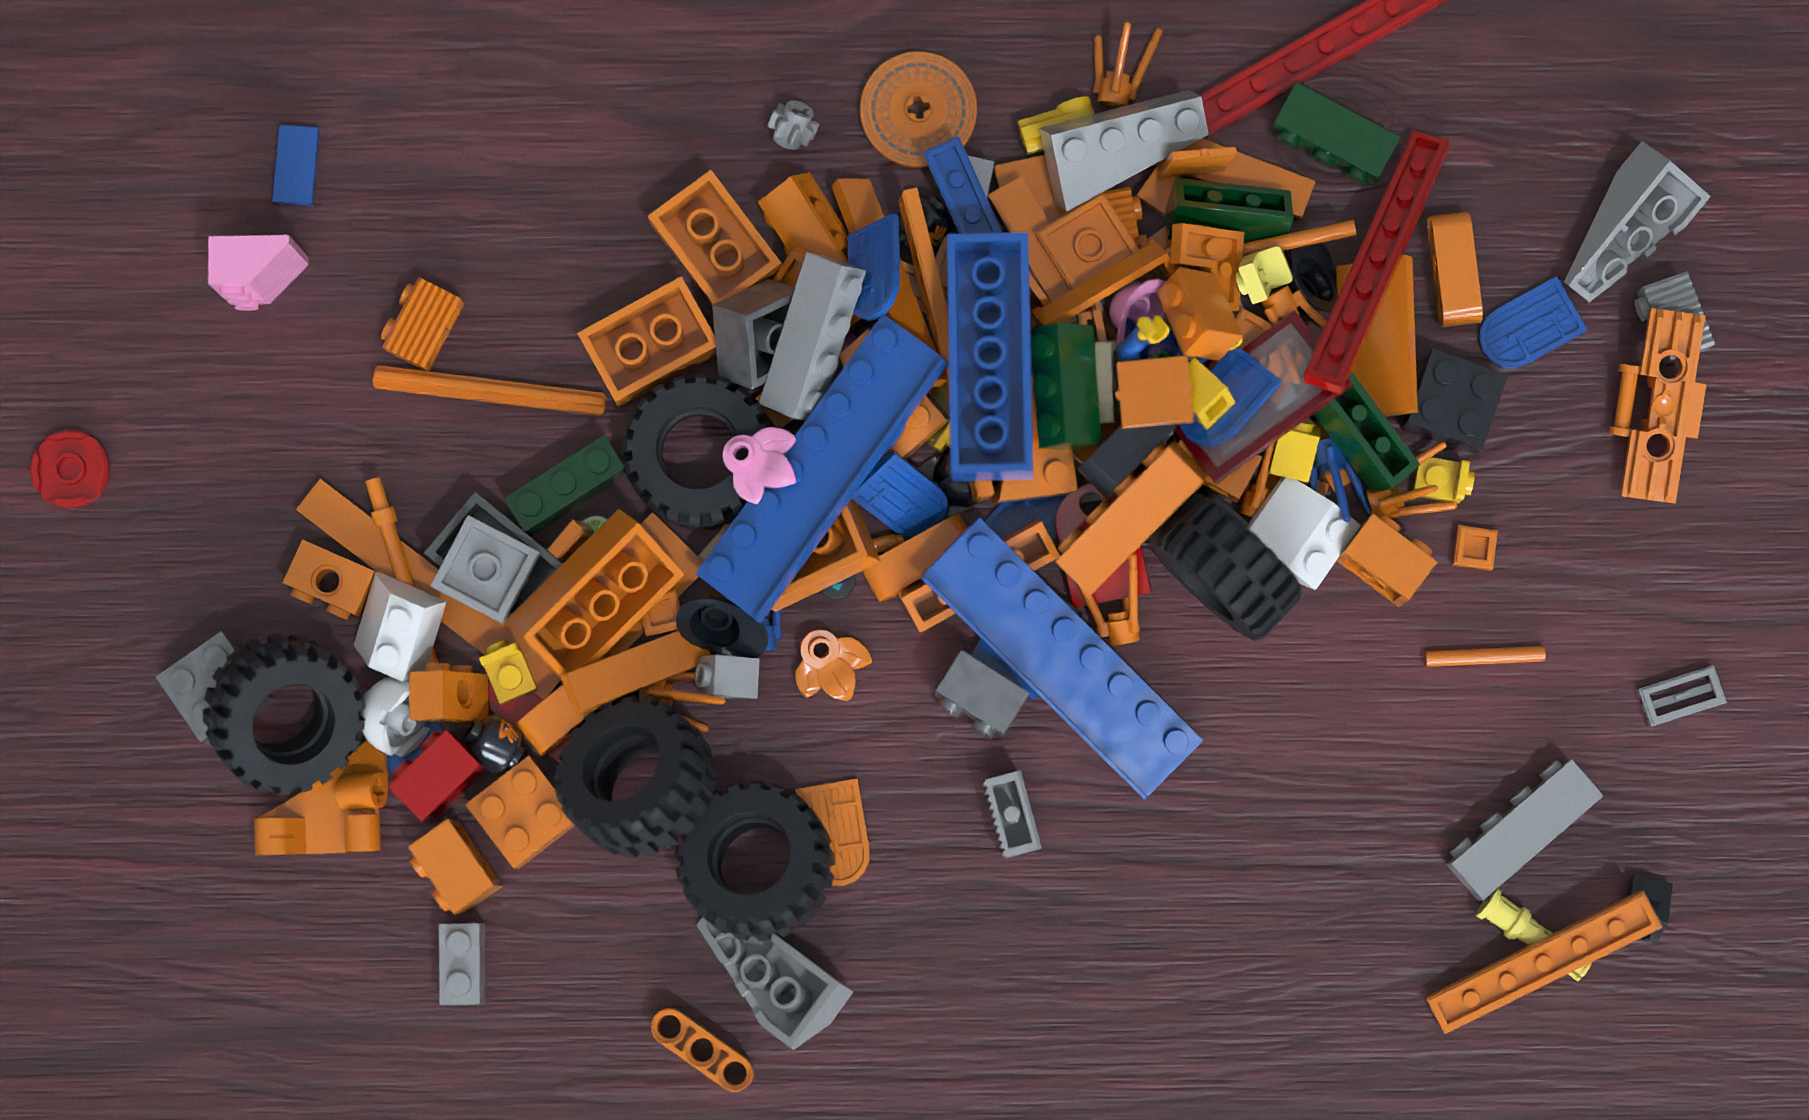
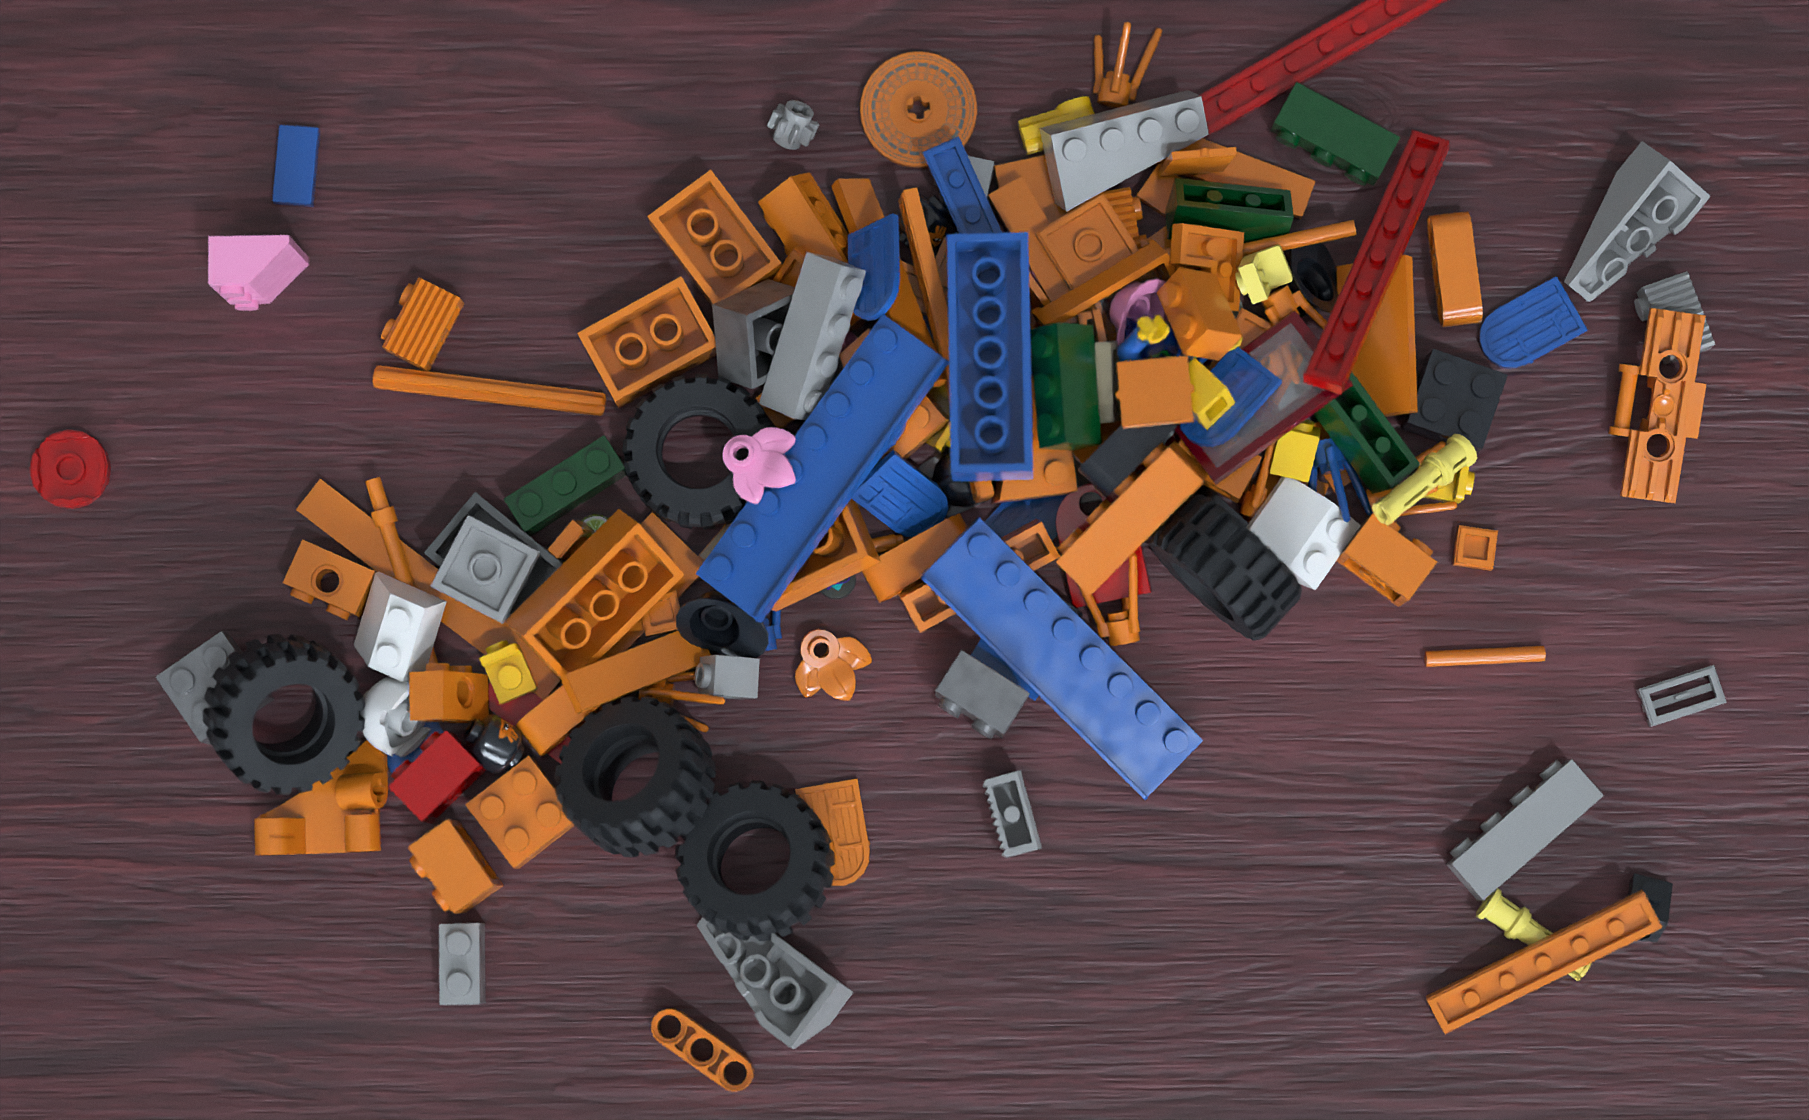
(1435, 470): none -> light yellow pin

